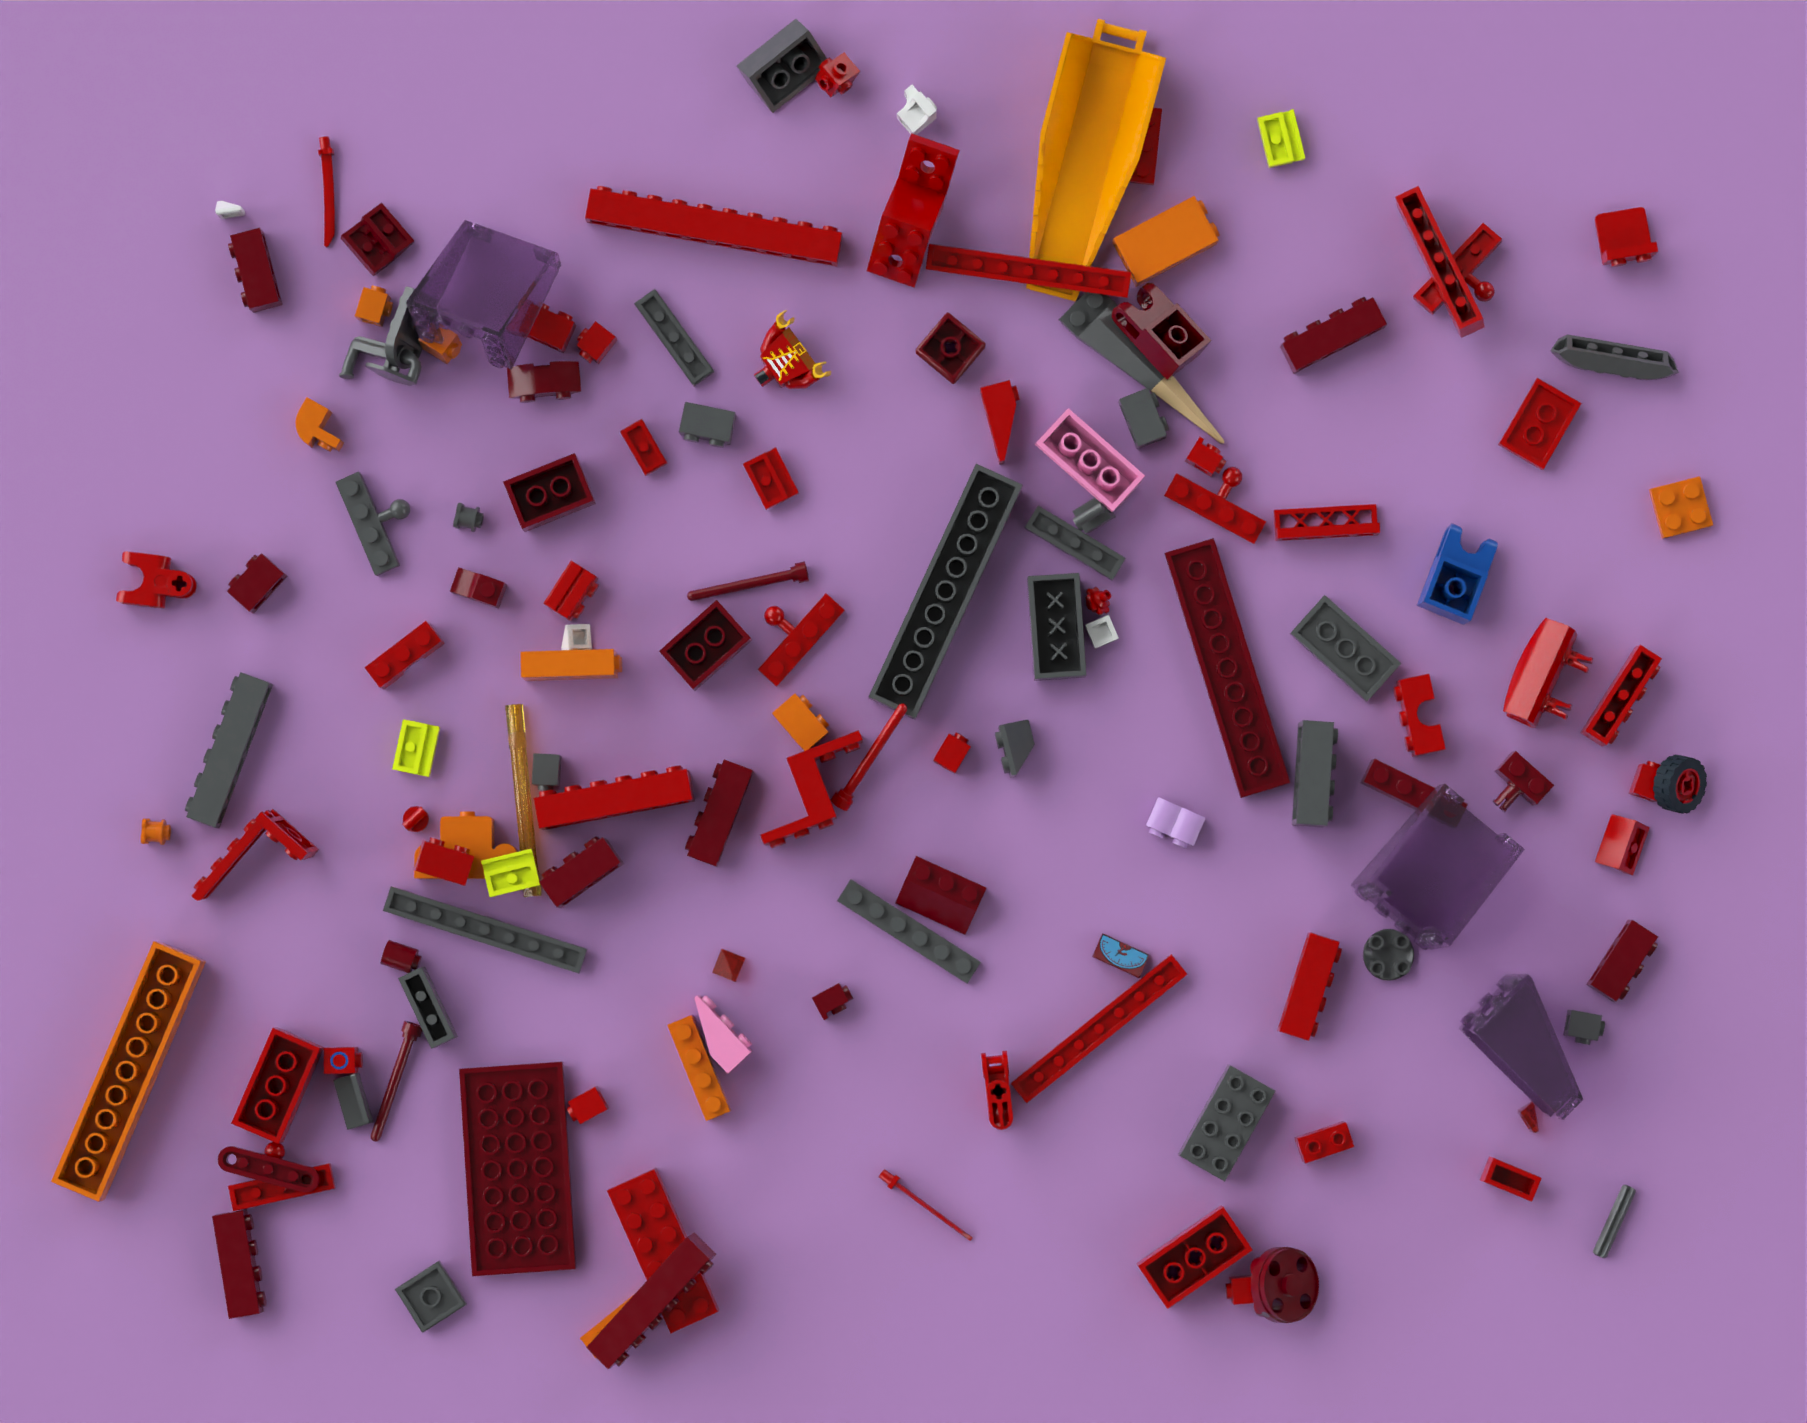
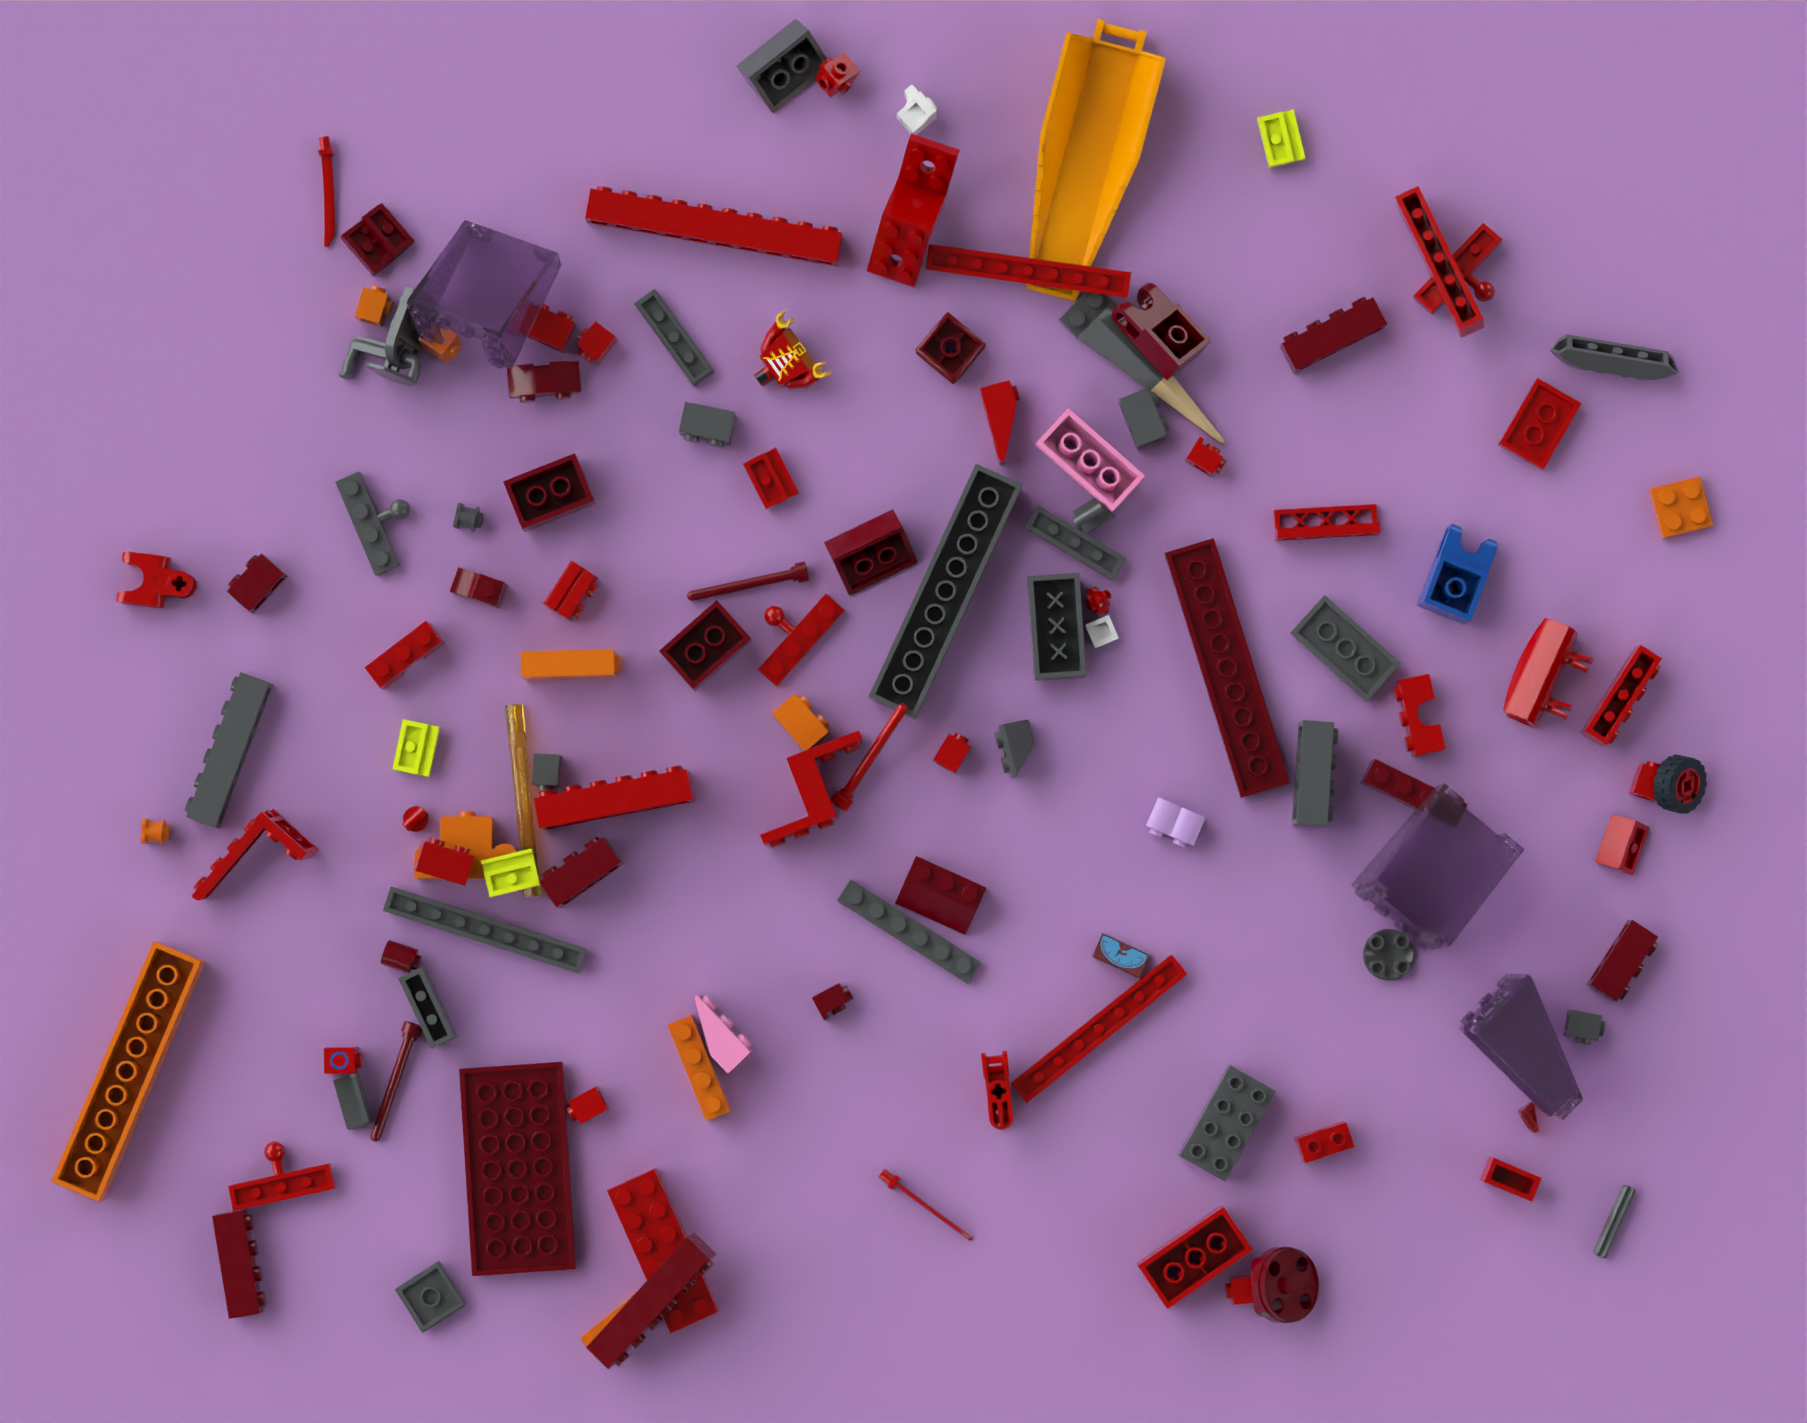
(228, 210): white slope -> none
(255, 270): dark red brick -> none
(268, 1169): dark red plate -> none
(277, 1085): red brick -> none
(310, 424): orange brick -> none
(577, 637): white slope -> none
(643, 447): red plate -> none
(720, 812): dark red brick -> none
(728, 965): clear red slope -> none
(871, 552): none -> dark red slope
(1146, 166): red plate -> none
(1166, 240): orange brick -> none
(1215, 506): red plate -> none
(1308, 986): red brick -> none
(1521, 780): dark red brick -> none
(1624, 237): red bracket -> none

